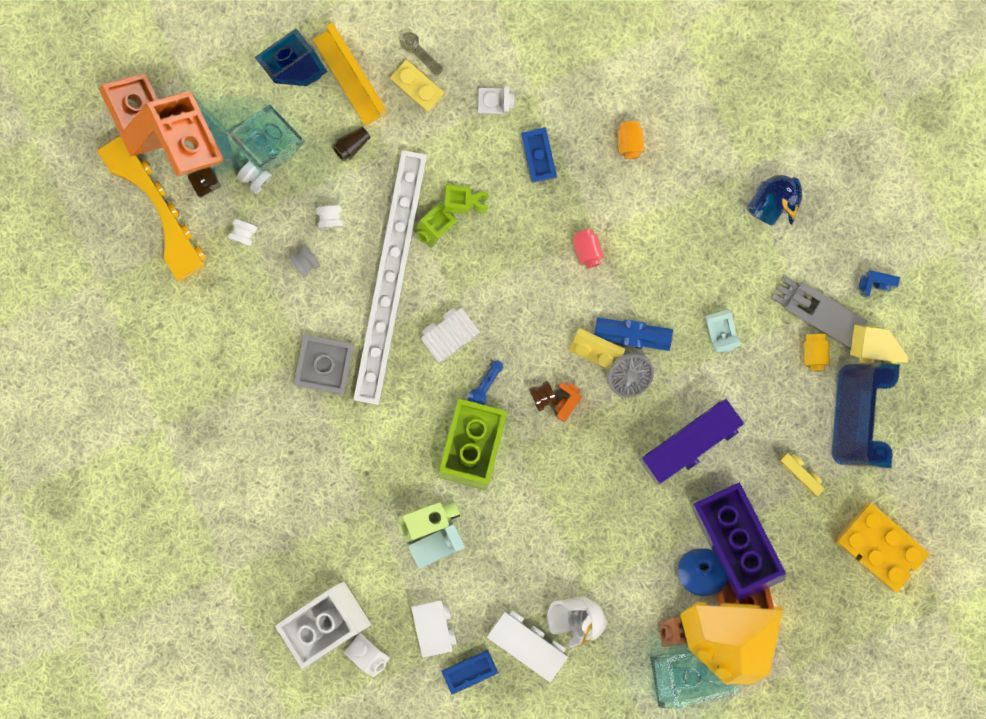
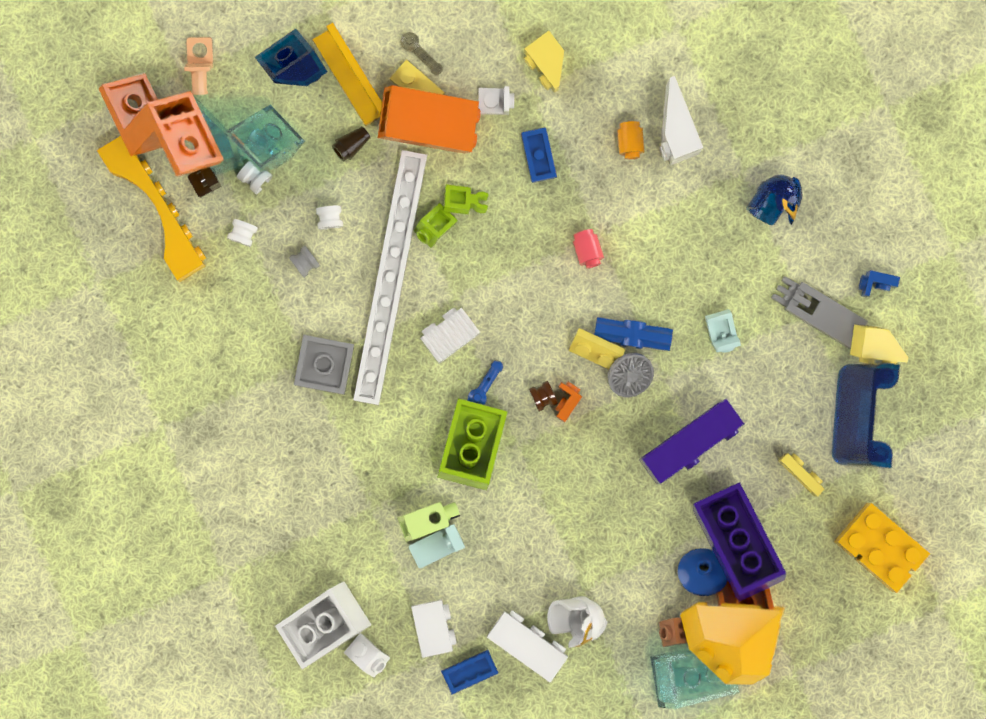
(199, 66): none -> light nougat bracket
(428, 119): none -> orange brick
(546, 56): none -> light yellow slope
(679, 133): none -> white slope
(816, 352): yellow brick -> none

